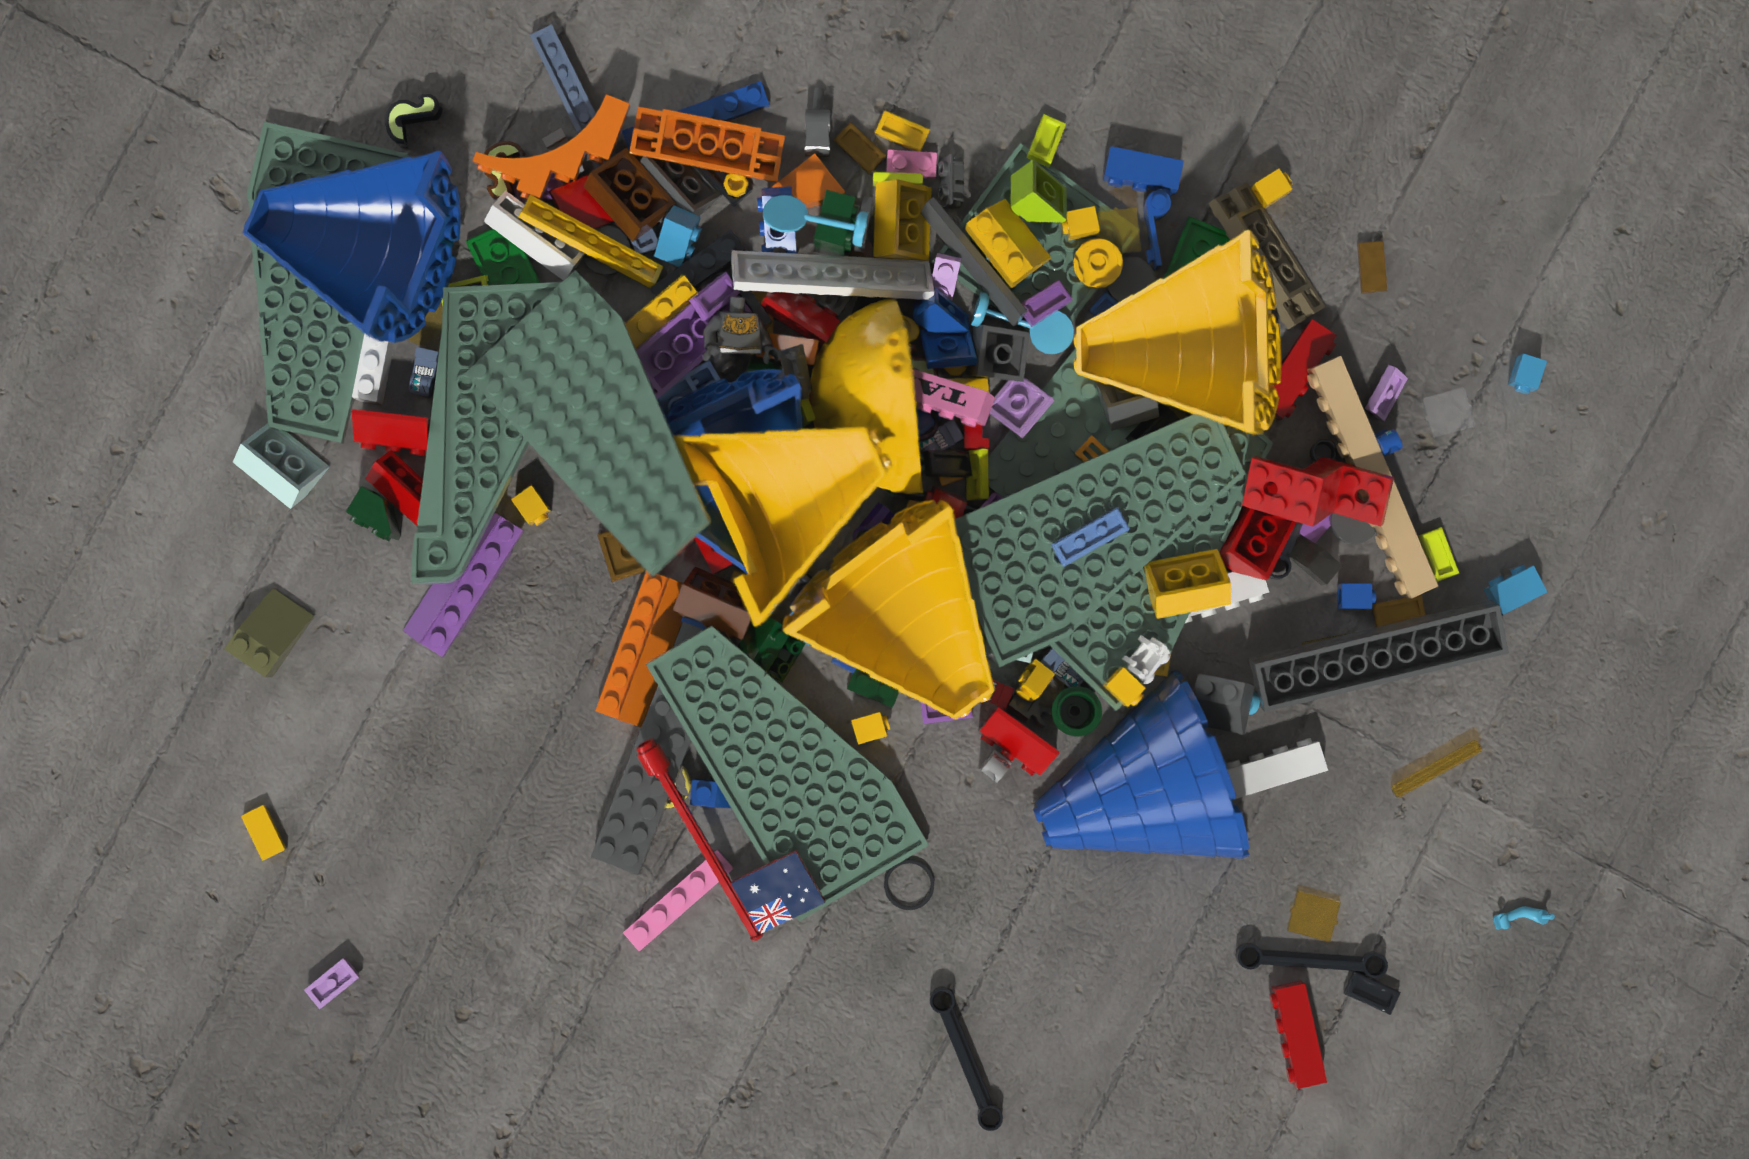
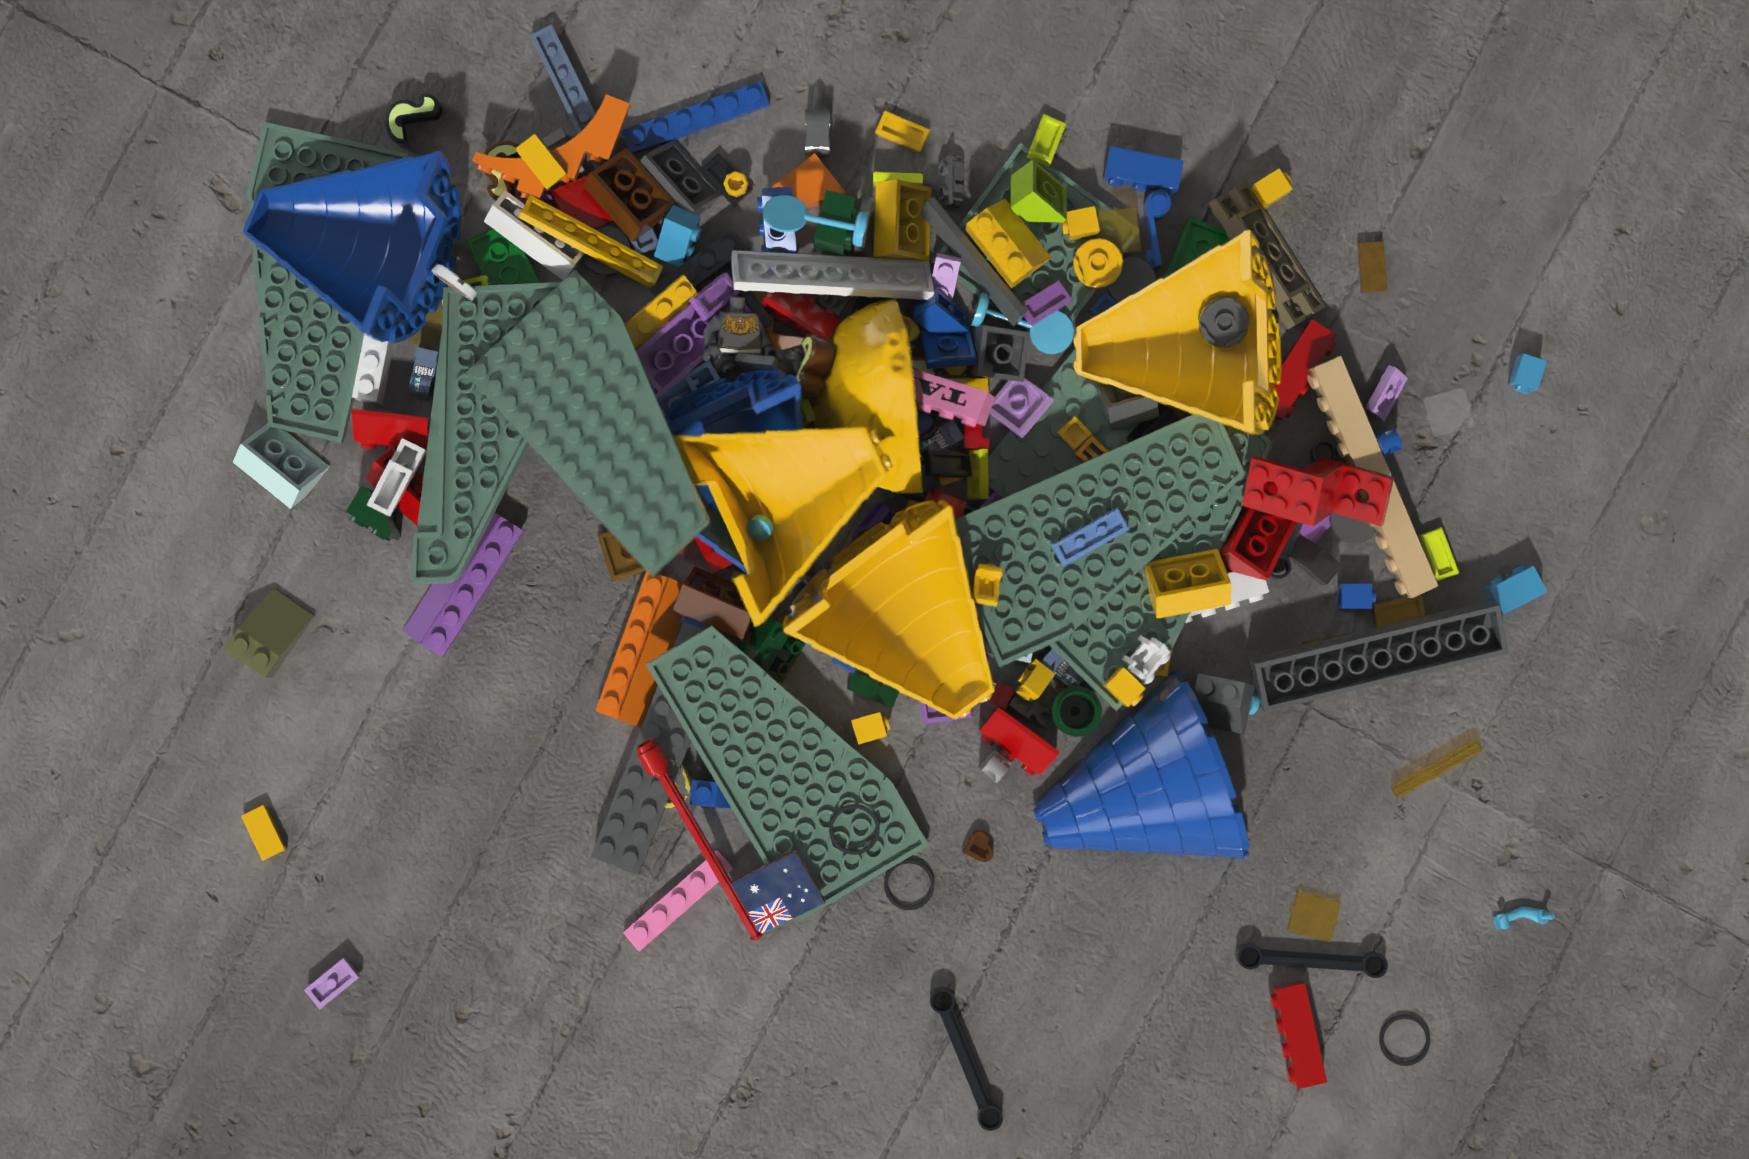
(396, 477): none -> white slope
(454, 282): none -> white tile
(532, 506): yellow brick -> none
(540, 161): none -> yellow tile
(707, 143): orange slope -> none
(753, 362): none -> dark grey tile
(760, 527): none -> tile
(815, 364): none -> reddish brown animal
(854, 852): none -> black piece
(860, 148): pearl gold tile -> none
(912, 162): bright pink plate -> none
(978, 846): none -> reddish brown tile
(986, 584): none -> yellow bracket
(1074, 433): none -> yellow tile
(1223, 322): none -> dark grey tile
(1277, 768): white brick -> none
(1372, 992): black tile -> none
(1381, 1040): none -> black piece

